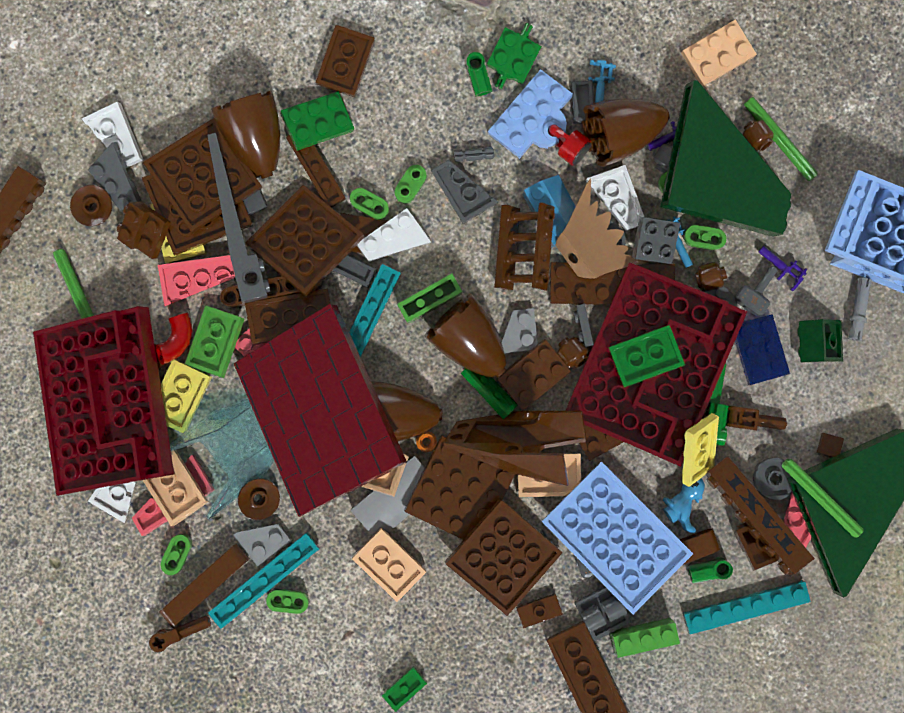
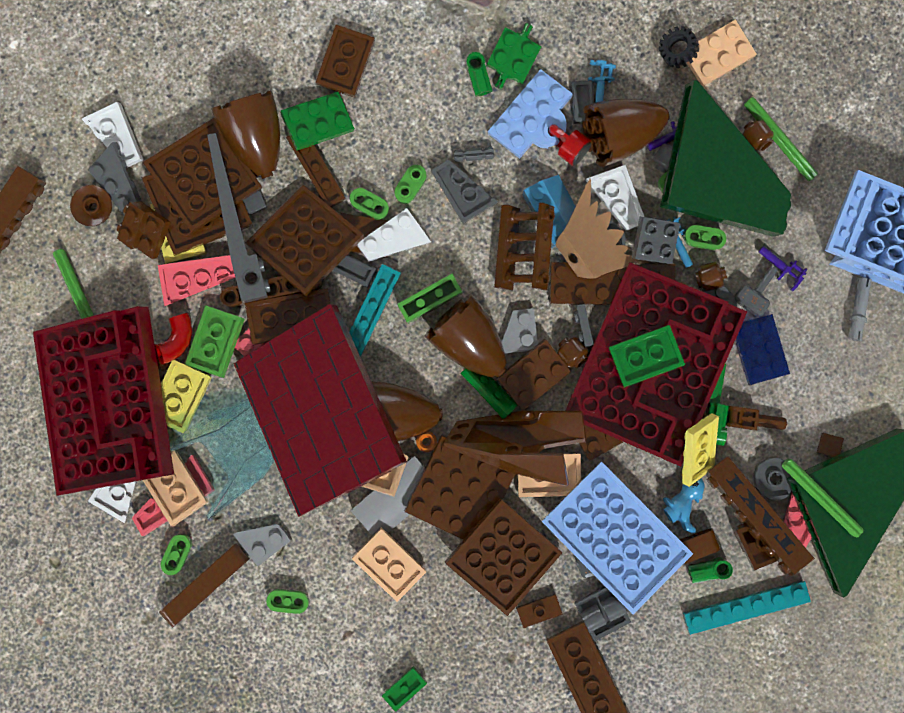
(177, 633): reddish brown connector -> none
(264, 580): teal plate -> none
(265, 505): reddish brown dish -> none
(644, 637): bright green brick -> none
(683, 57): none -> black tyre
(820, 341): dark green slope -> none

